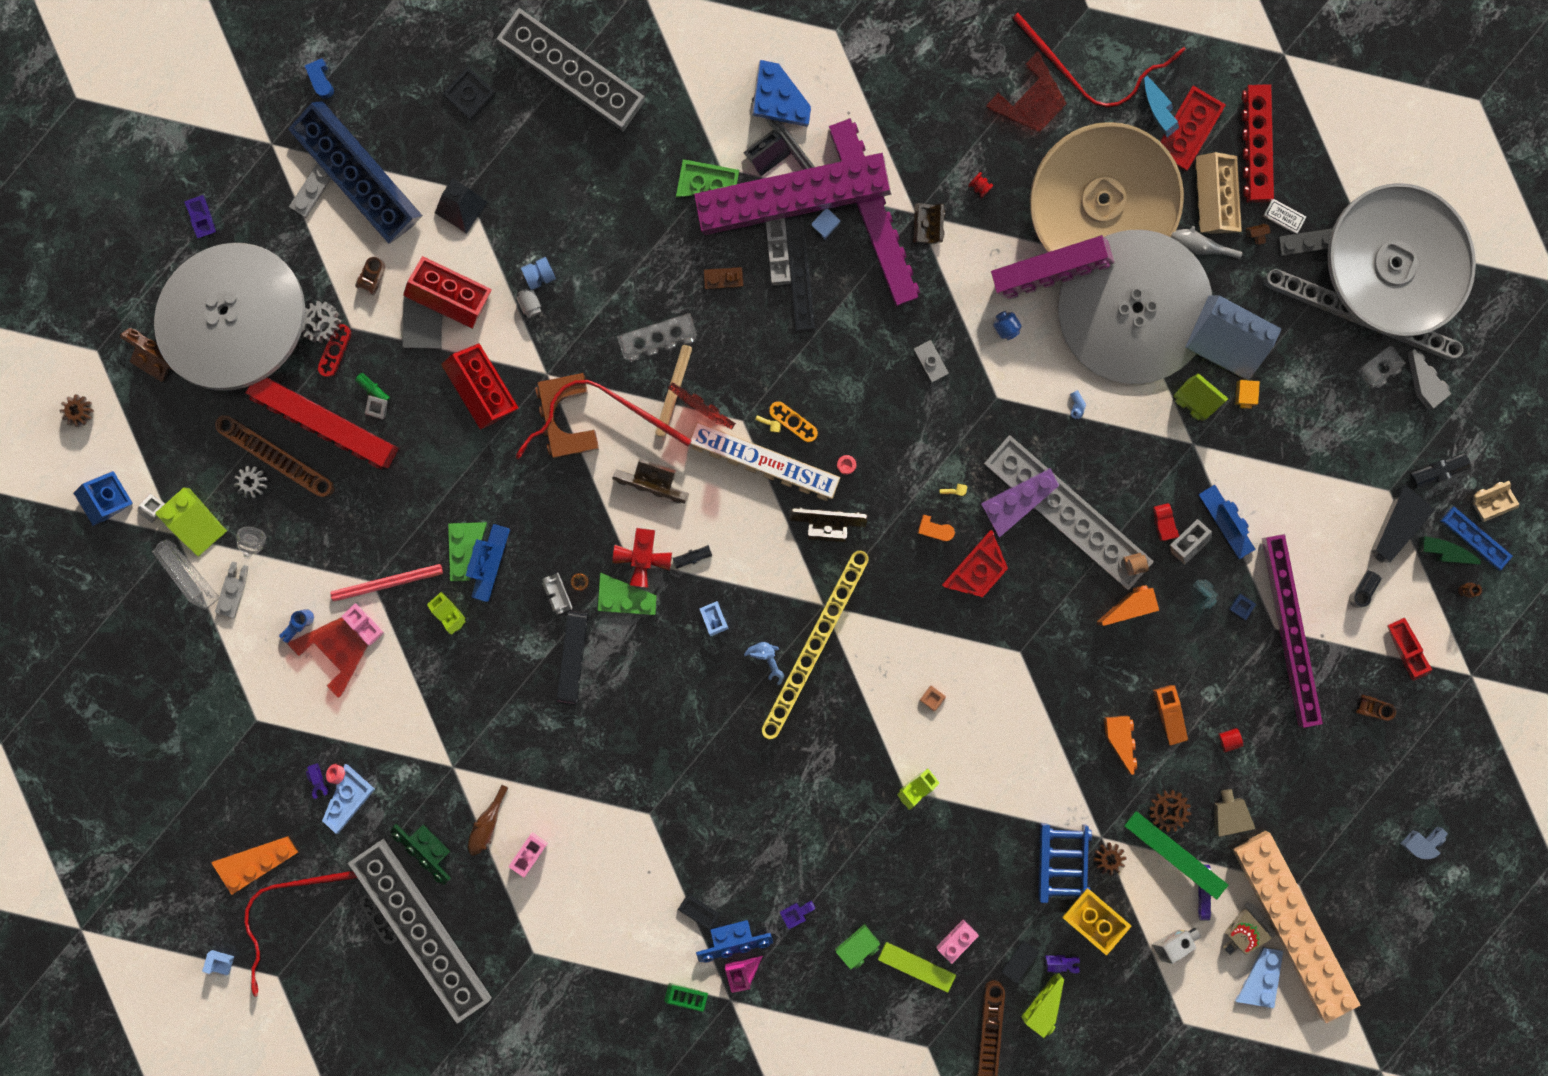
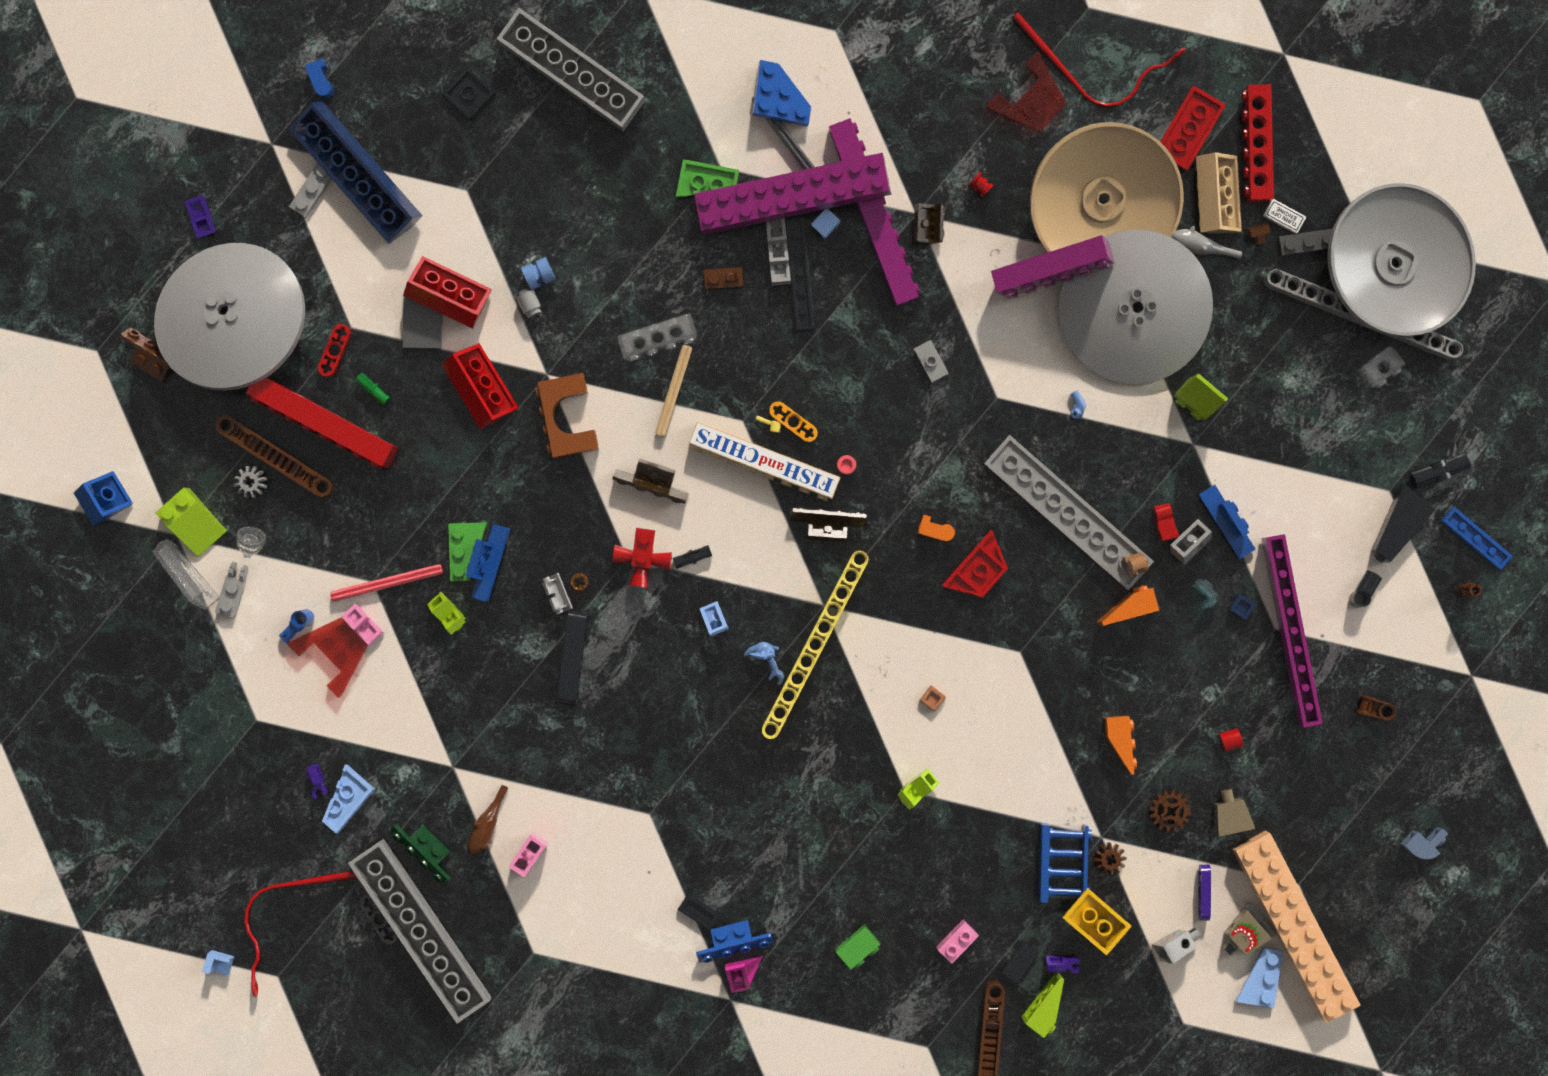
(83, 407): reddish brown gear -> none
(149, 507): light grey slope -> none
(251, 864): orange wing -> none
(320, 322): light grey gear -> none
(335, 774): coral tile -> none
(370, 276): reddish brown piece -> none
(376, 407): light grey slope -> none
(460, 205): black slope -> none
(624, 598): bright green wing -> none
(645, 415): red piece -> none
(670, 992): green slope -> none
(698, 404): clear red wing -> none
(767, 152): black panel -> none
(794, 914): dark purple plate -> none
(916, 967): lime tile -> none
(960, 490): light yellow hand -> none
(1007, 325): blue head -> none
(1013, 504): medium lavender wing -> none
(1160, 108): dark azure slope -> none
(1171, 714): orange slope -> none
(1176, 855): green tile -> none
(1232, 337): sand blue slope -> none
(1247, 393): light orange brick -> none
(1409, 649): red slope -> none
(1426, 383): light grey slope -> none
(1446, 551): dark green slope -> none
(1495, 501): tan bracket -> none

